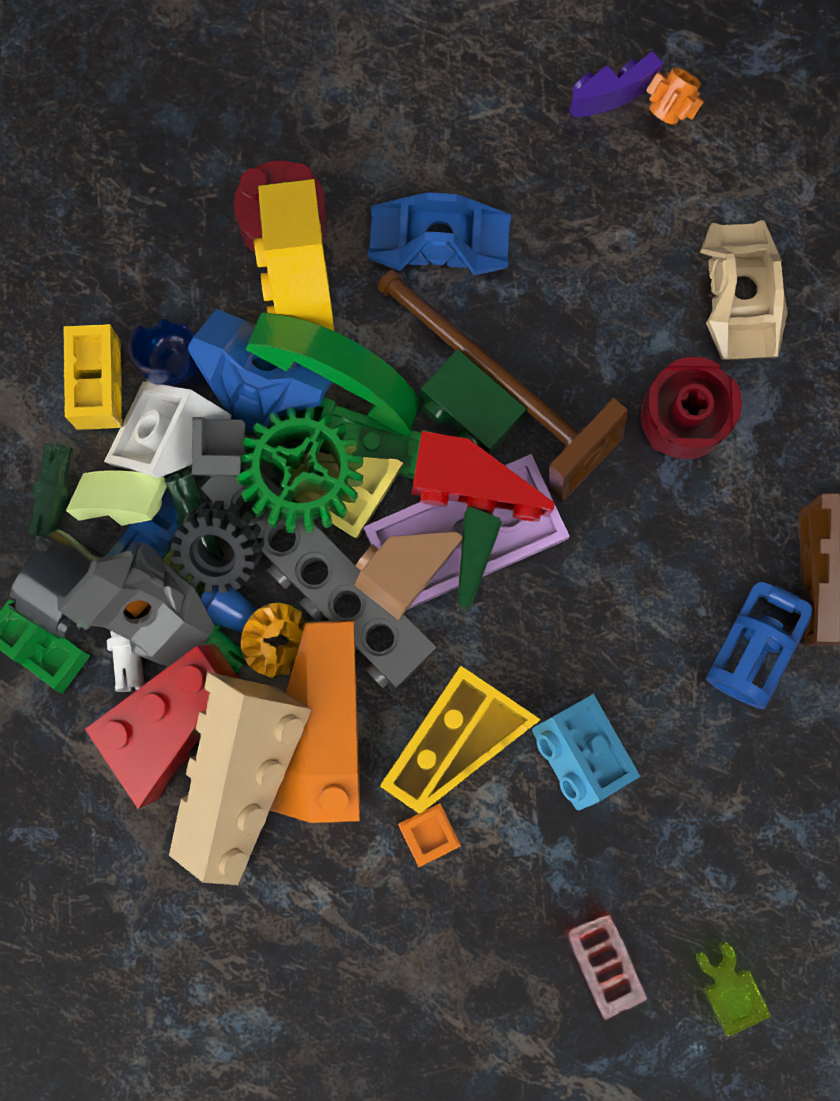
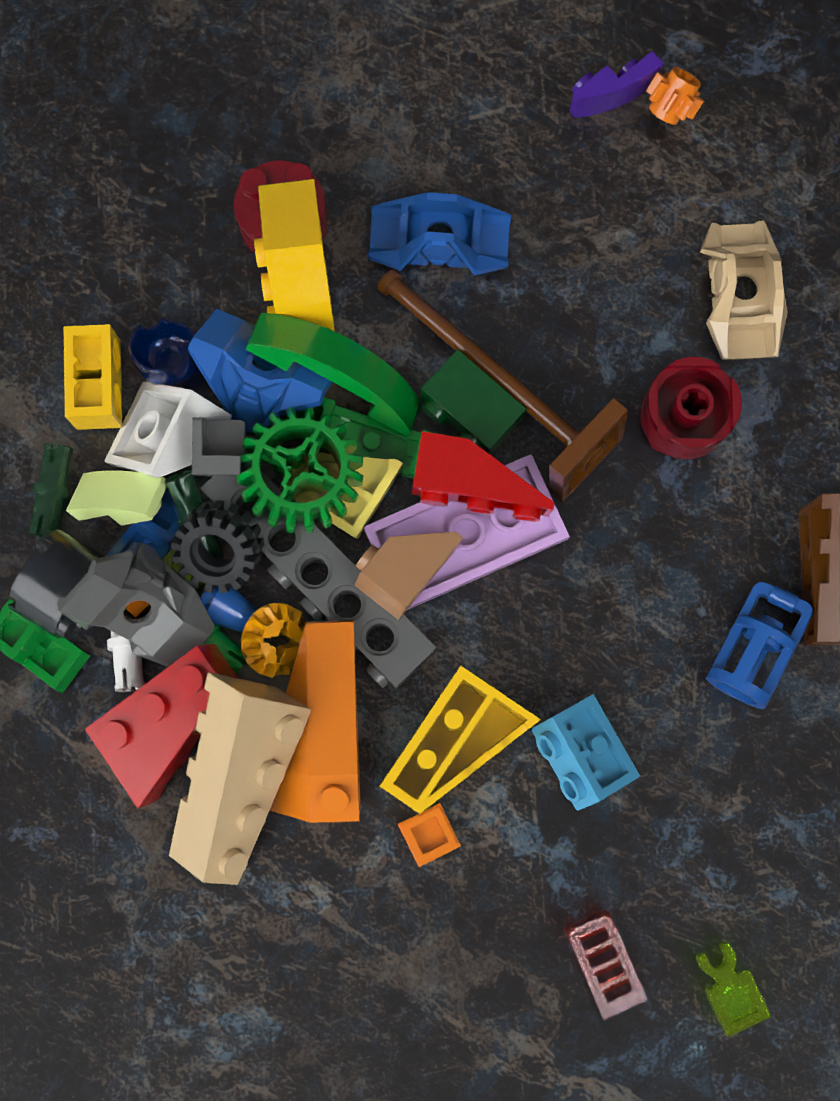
(478, 540): dark green slope -> none

